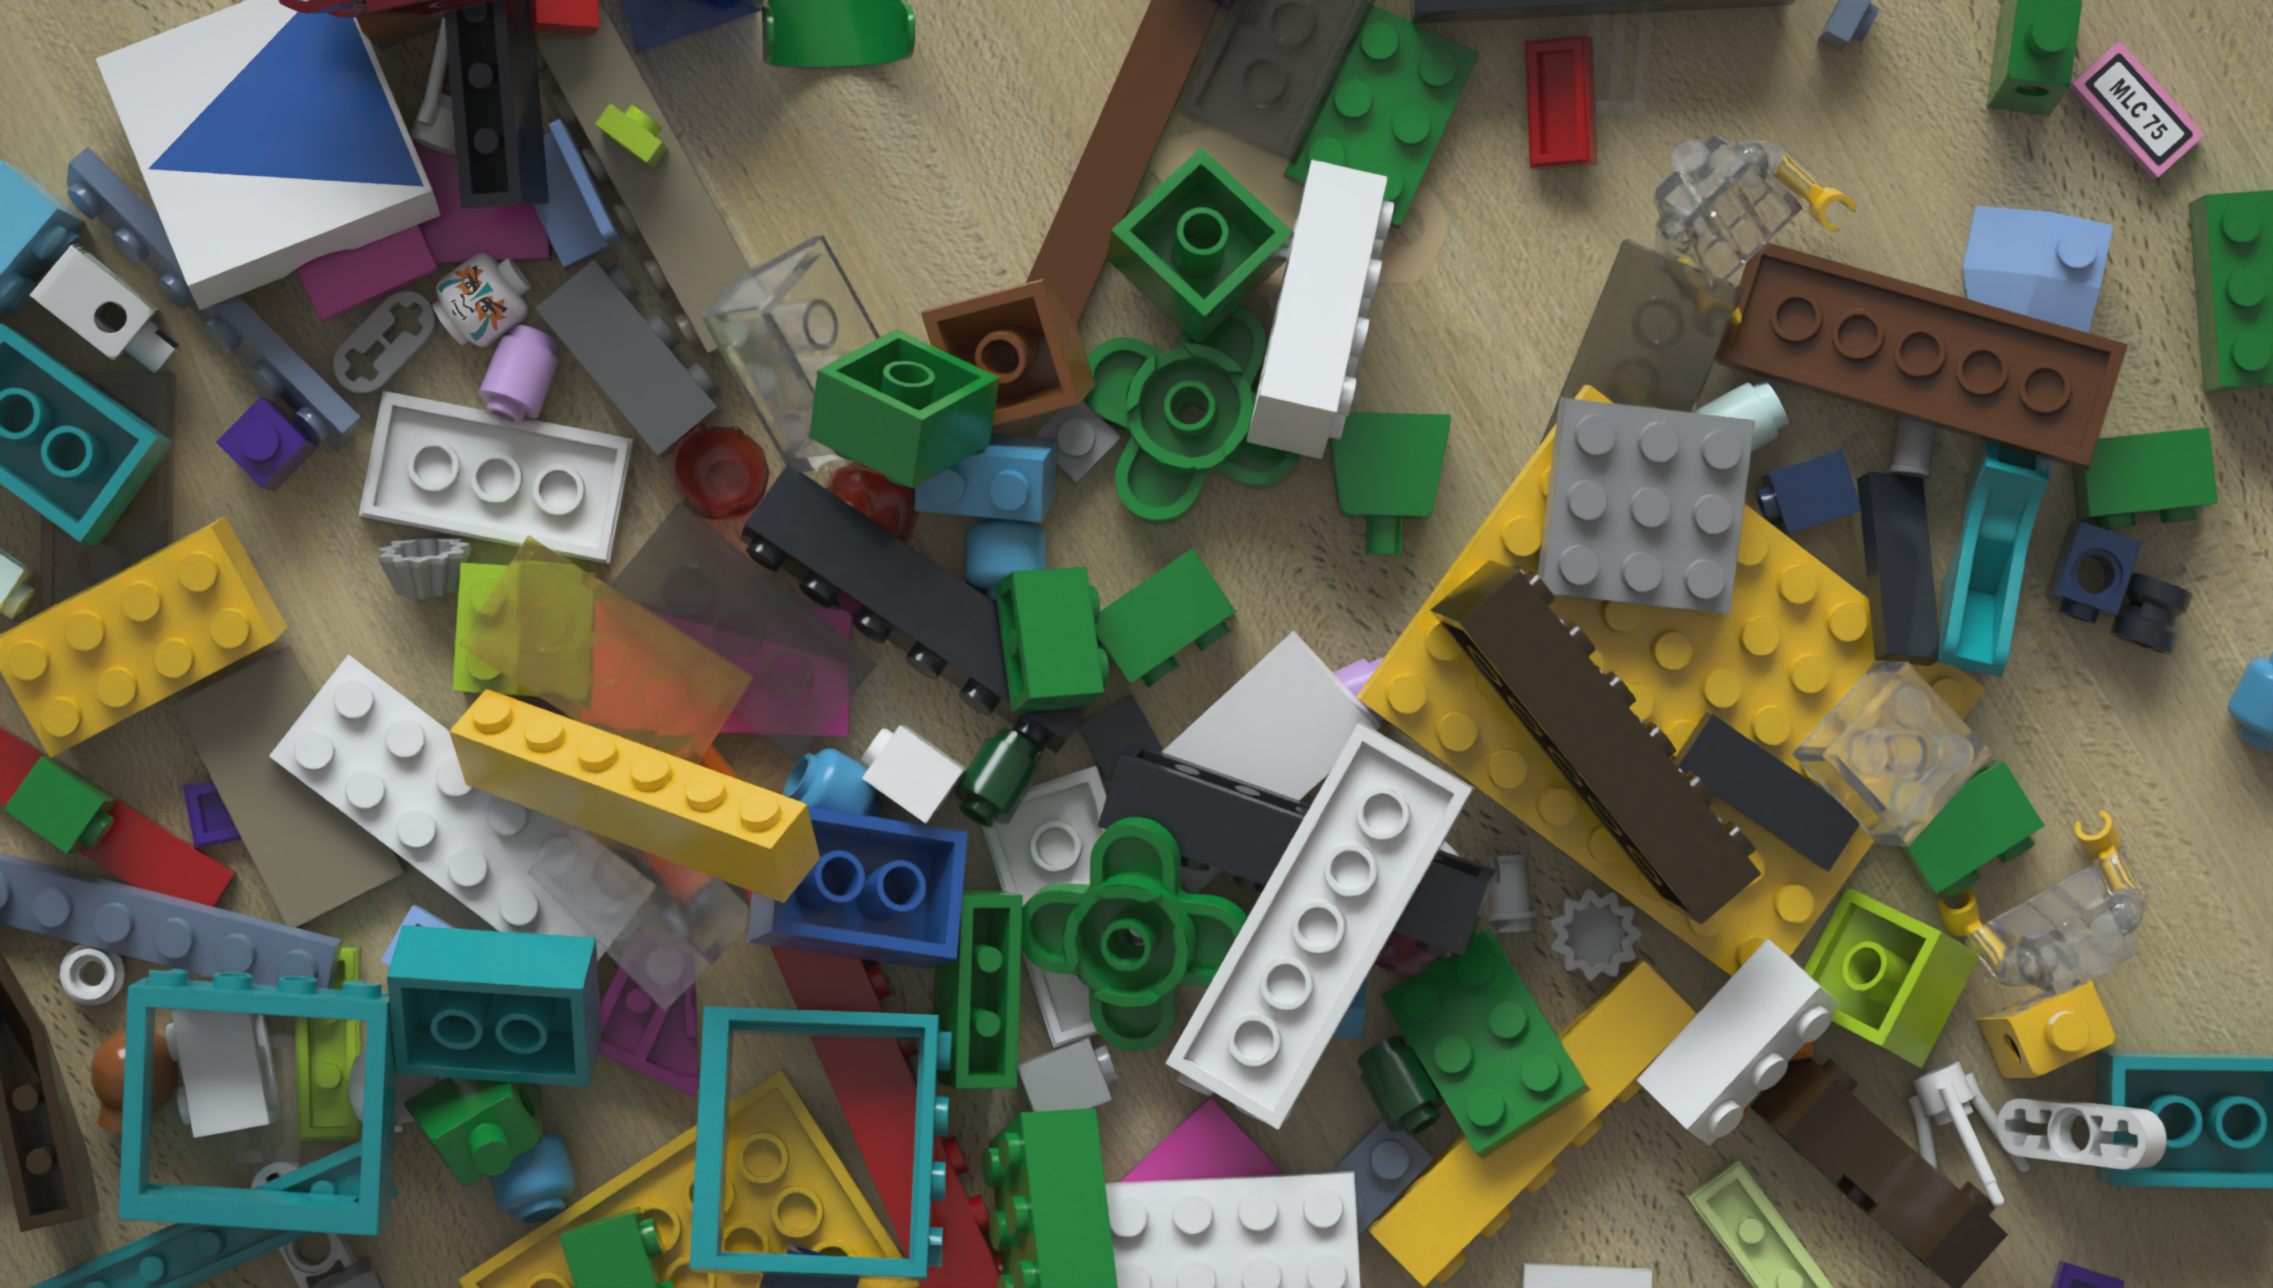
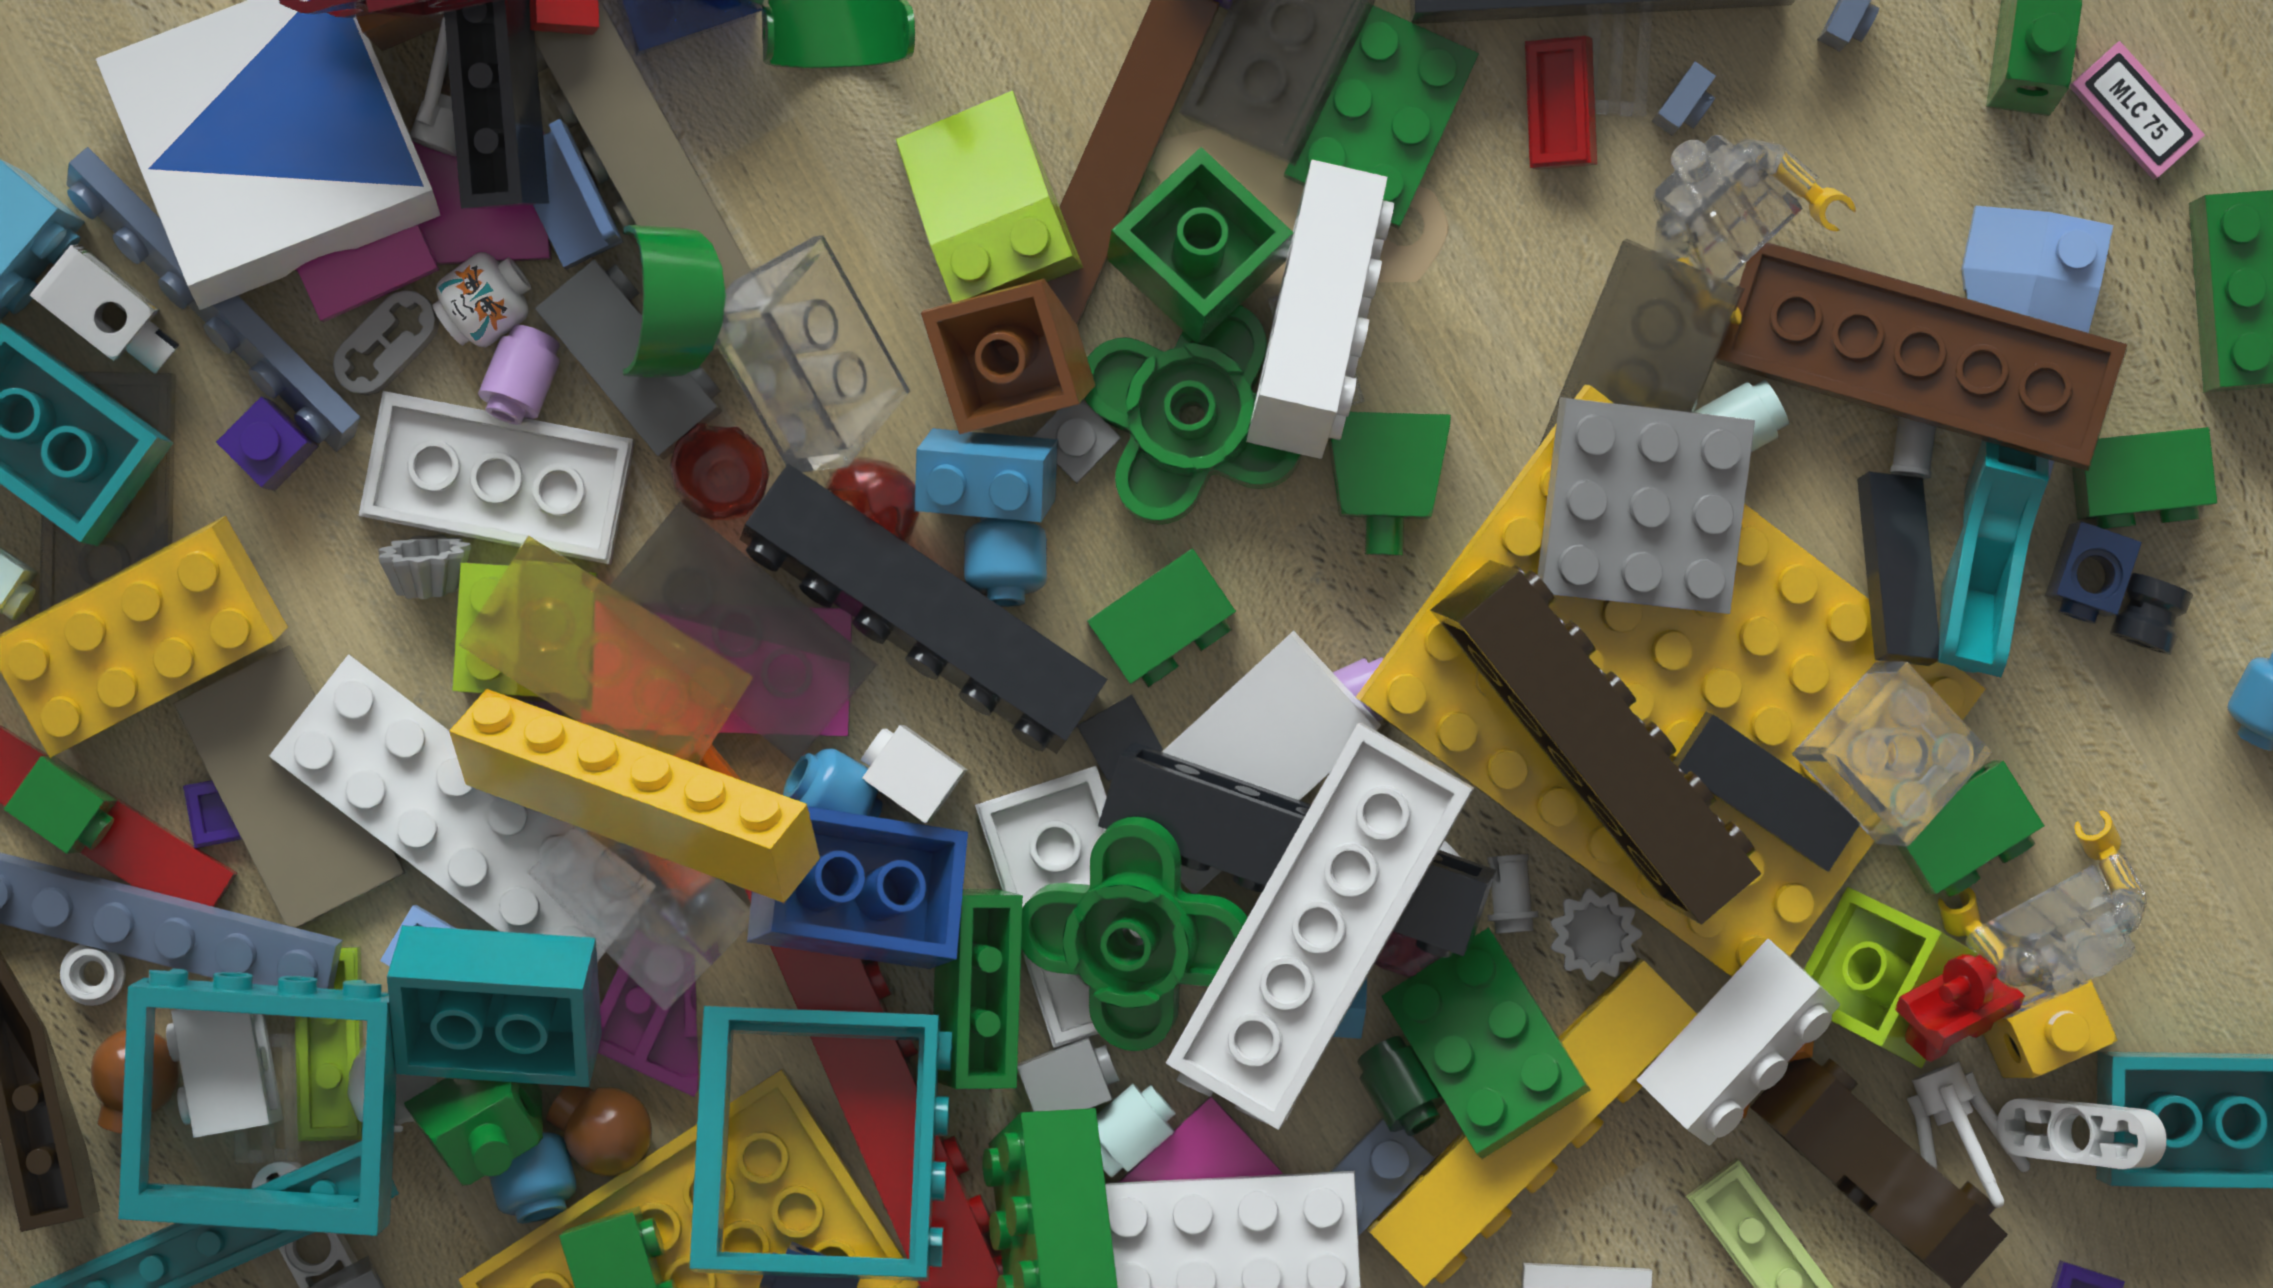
(602, 1128): none -> dark orange piece
(634, 133): lime plate -> none
(680, 301): none -> green piece
(903, 408): green brick -> none
(987, 200): none -> lime slope
(998, 778): dark green brick -> none
(1051, 639): green brick -> none
(1132, 1127): none -> light aqua brick
(1687, 101): none -> sand blue plate
(1808, 493): dark blue brick -> none
(1956, 1005): none -> red hips

